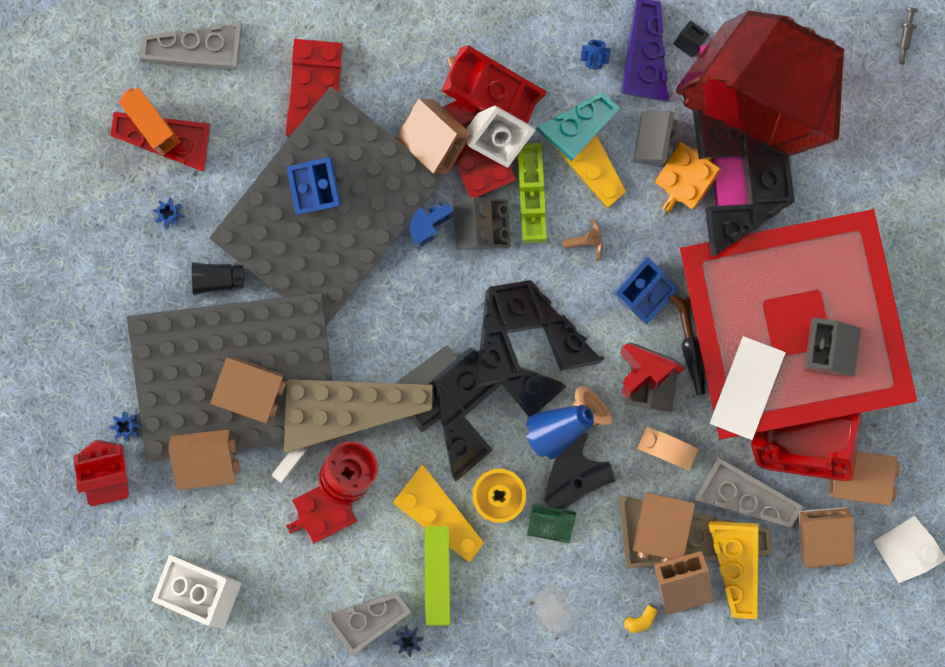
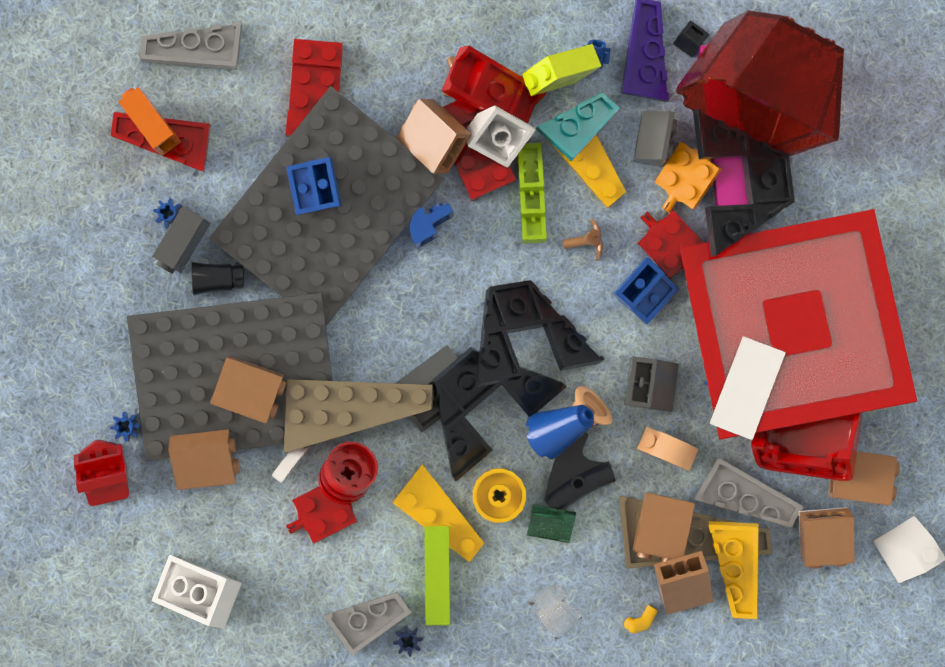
(180, 240): none -> dark grey brick
(481, 223): dark grey slope -> none
(561, 69): none -> neon yellow brick
(649, 368): red piece -> none
(666, 239): none -> red plate
(690, 345): black piece -> none
(832, 347): dark grey slope -> none
(907, 33): dark grey piece -> none

